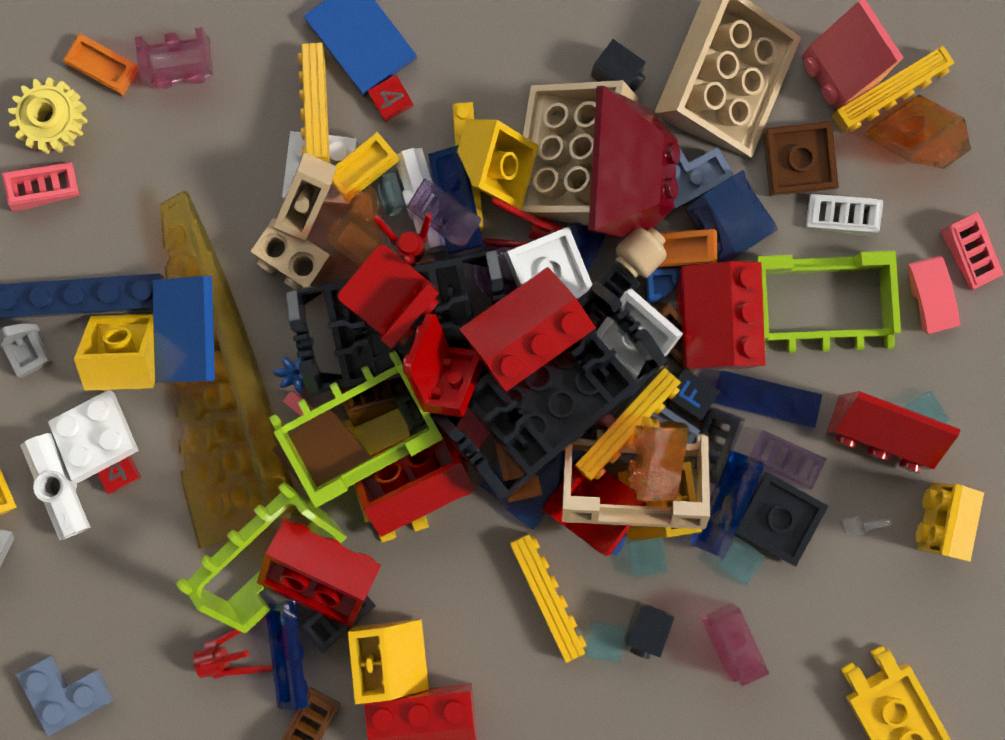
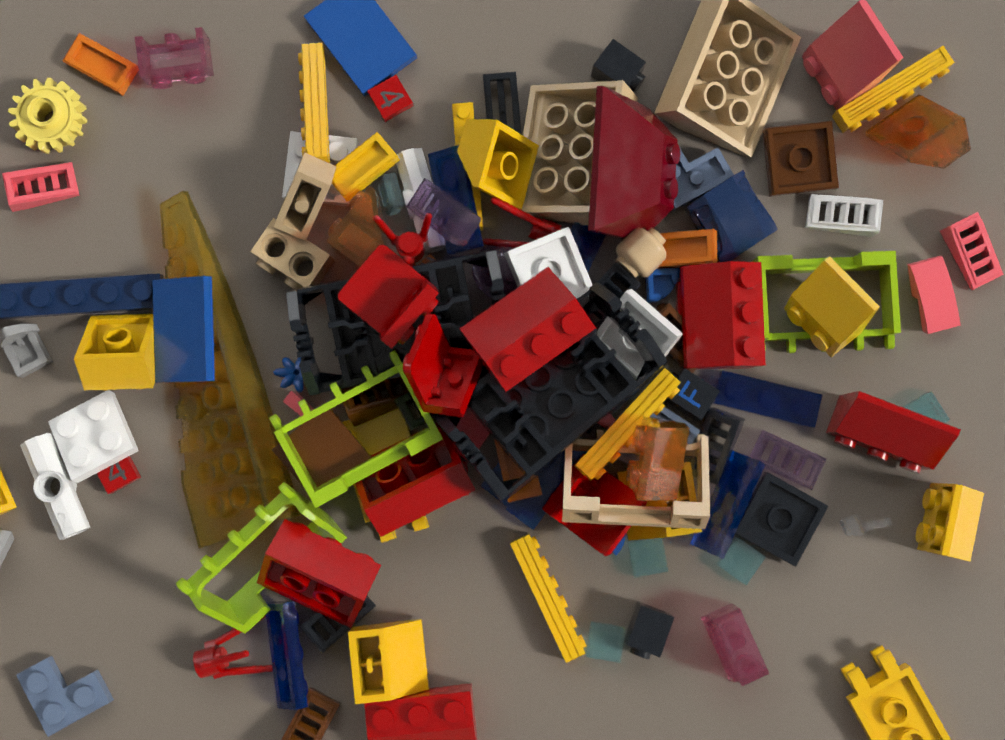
(500, 77): none -> black tile
(830, 307): none -> yellow slope

